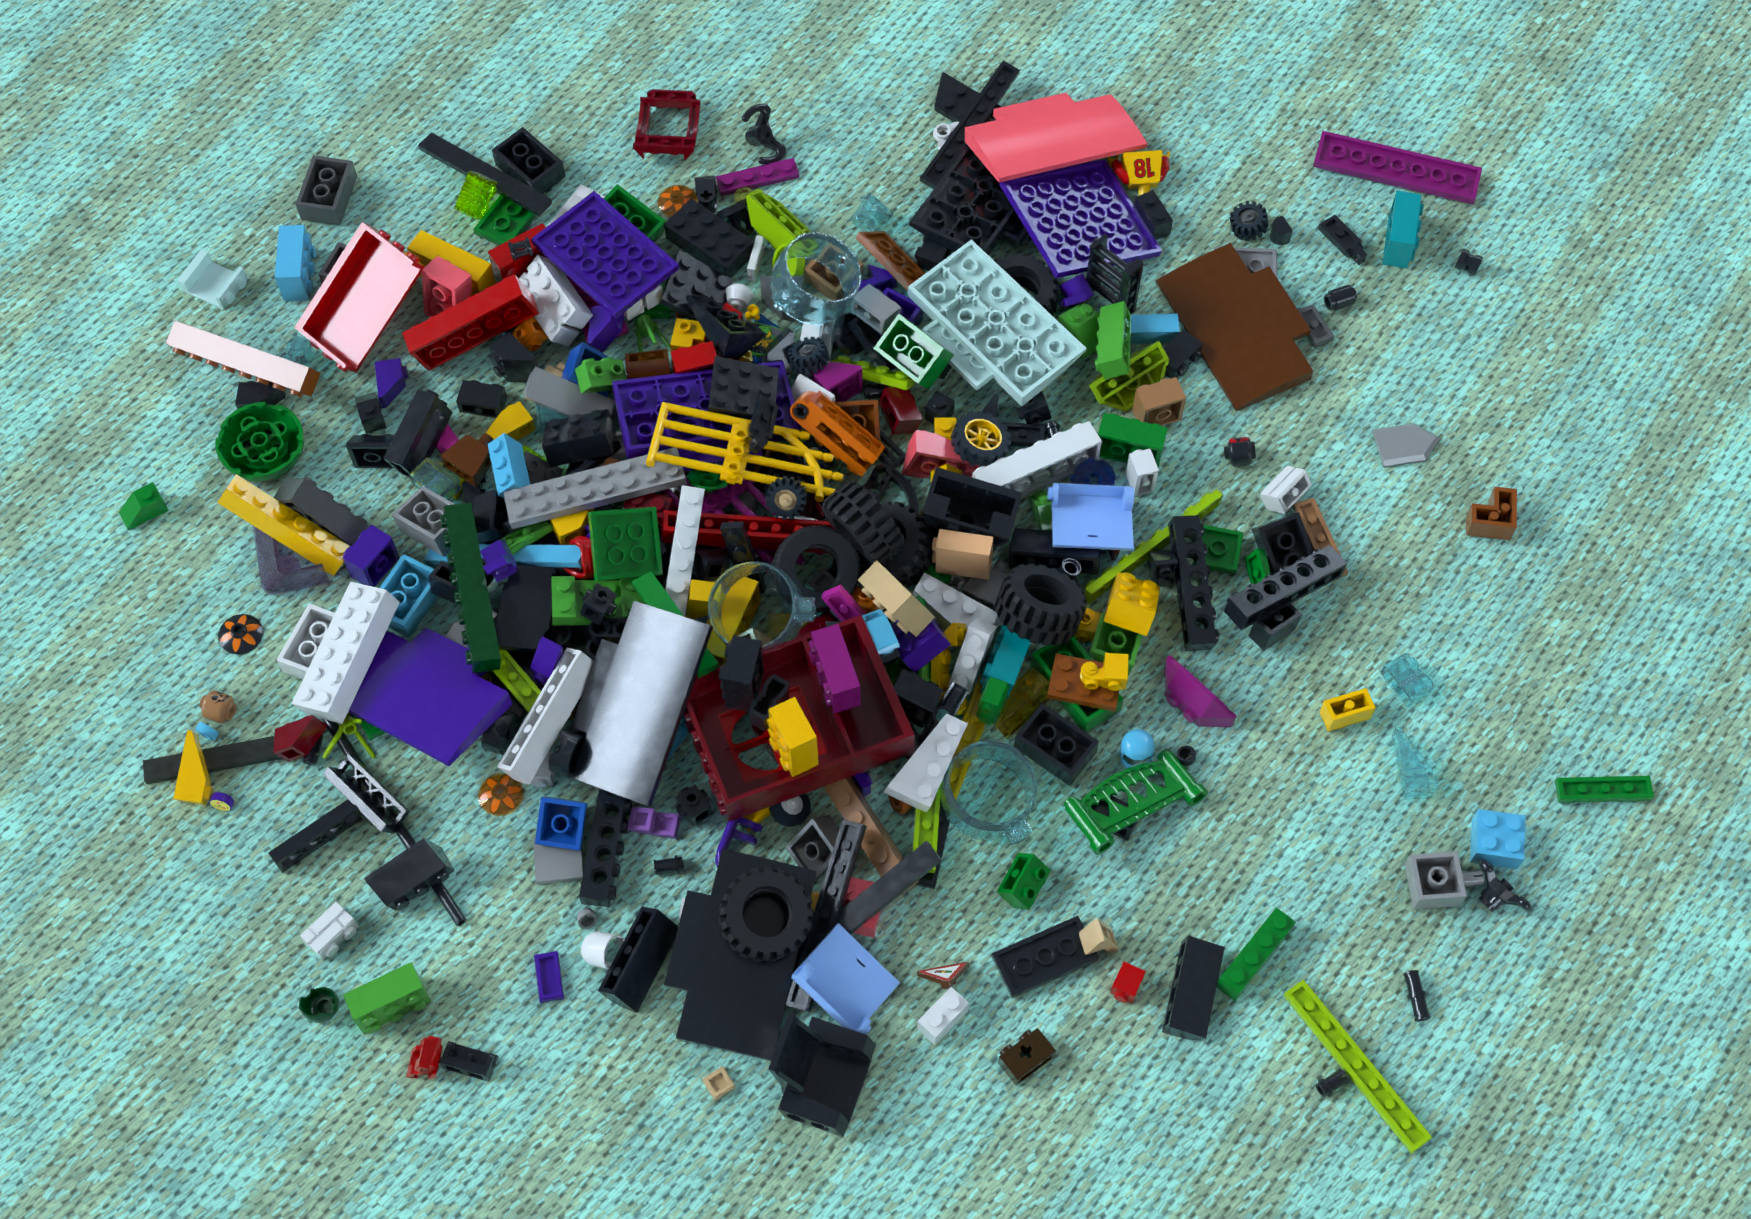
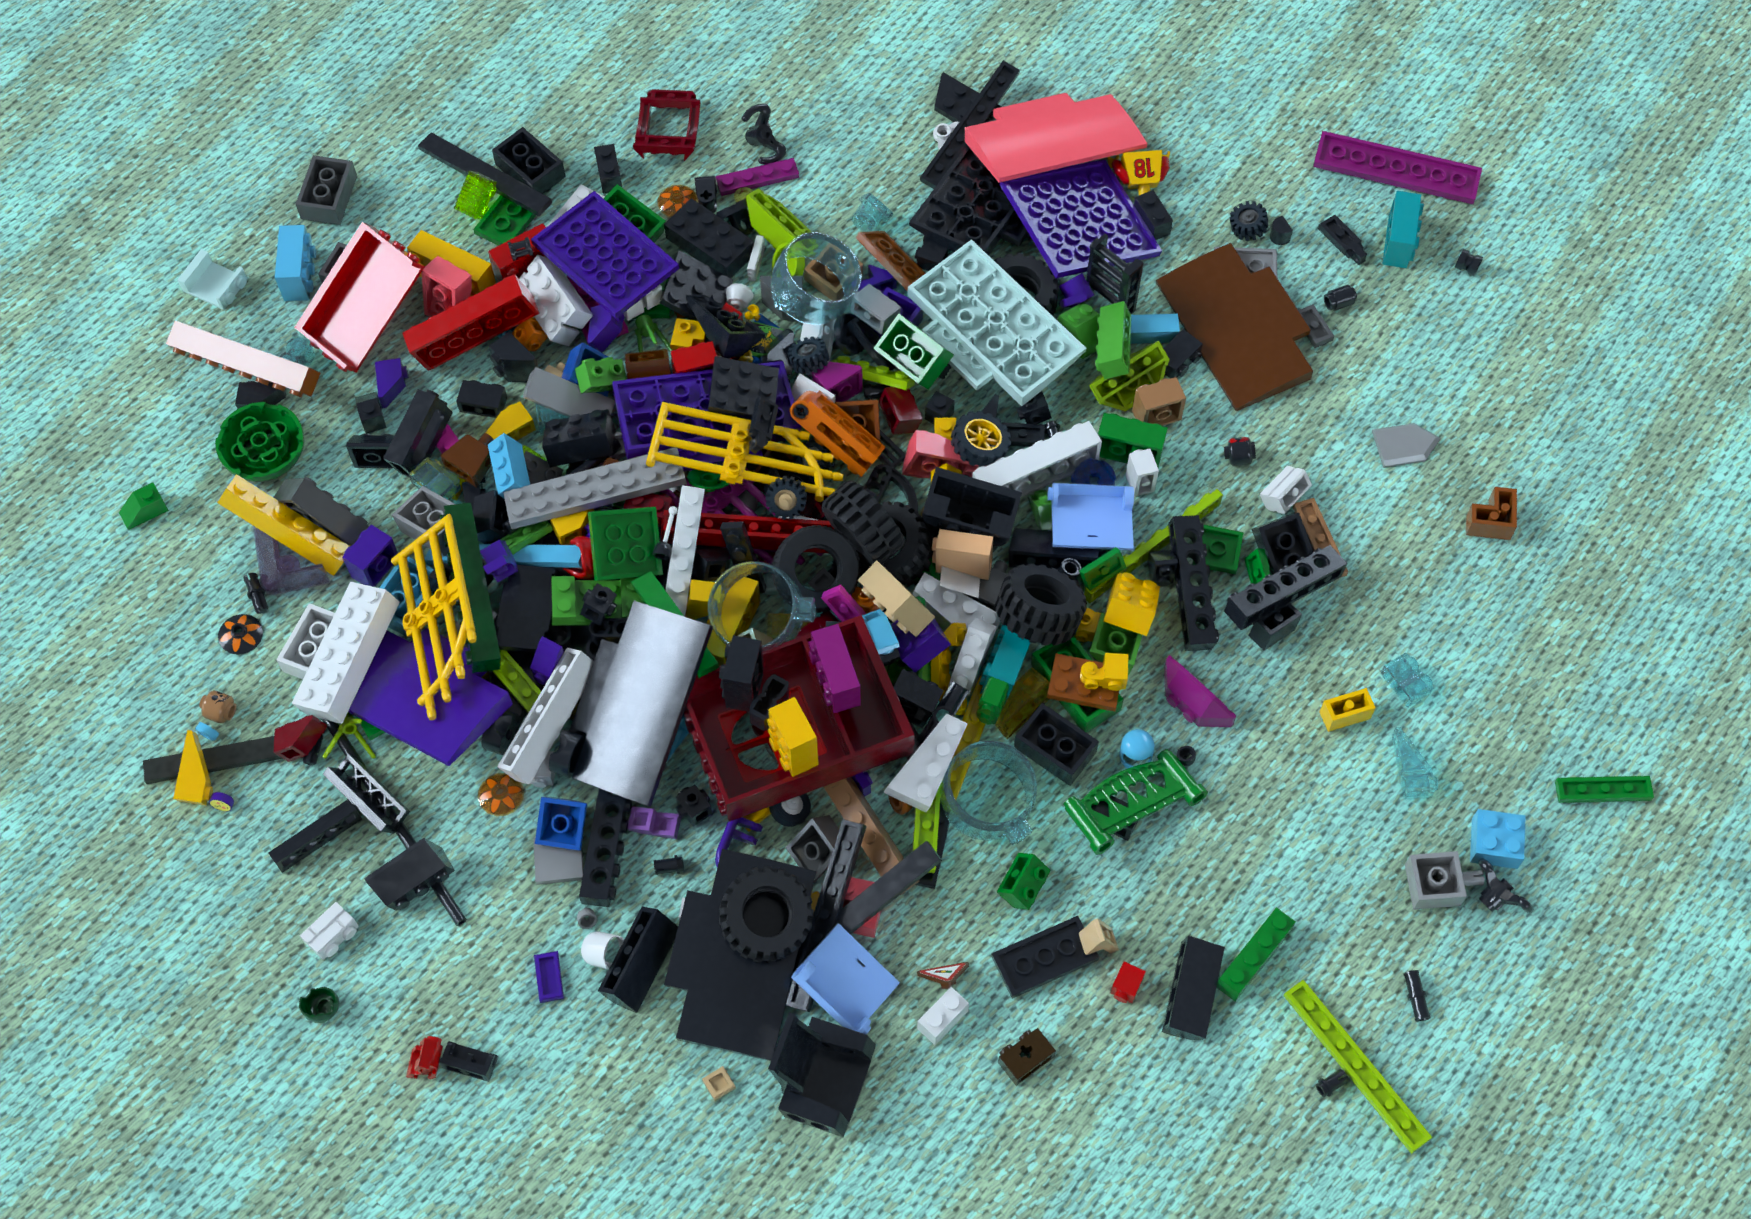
(256, 593): none -> black axle
(387, 998): bright green brick -> none
(432, 607): none -> yellow piece
(607, 167): none -> black brick
(662, 549): none -> black hinge
(959, 582): none -> white sticker
(1102, 569): none -> green plate

